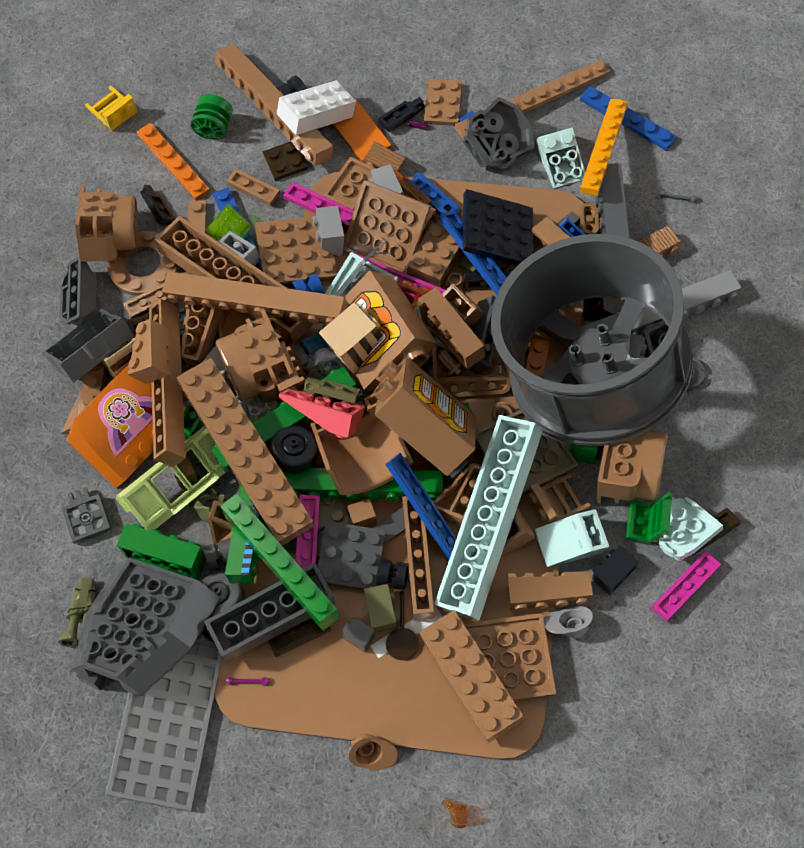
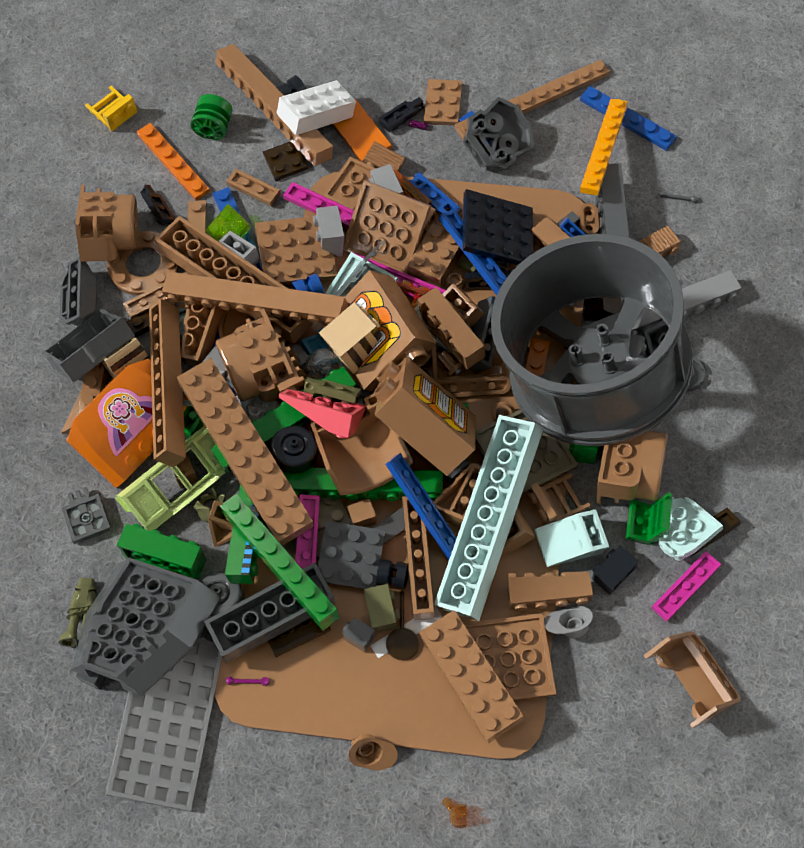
(149, 352): medium nougat wedge -> none
(217, 554): dark grey wheel -> none
(561, 157): light aqua slope -> none
(698, 674): none -> medium nougat windscreen

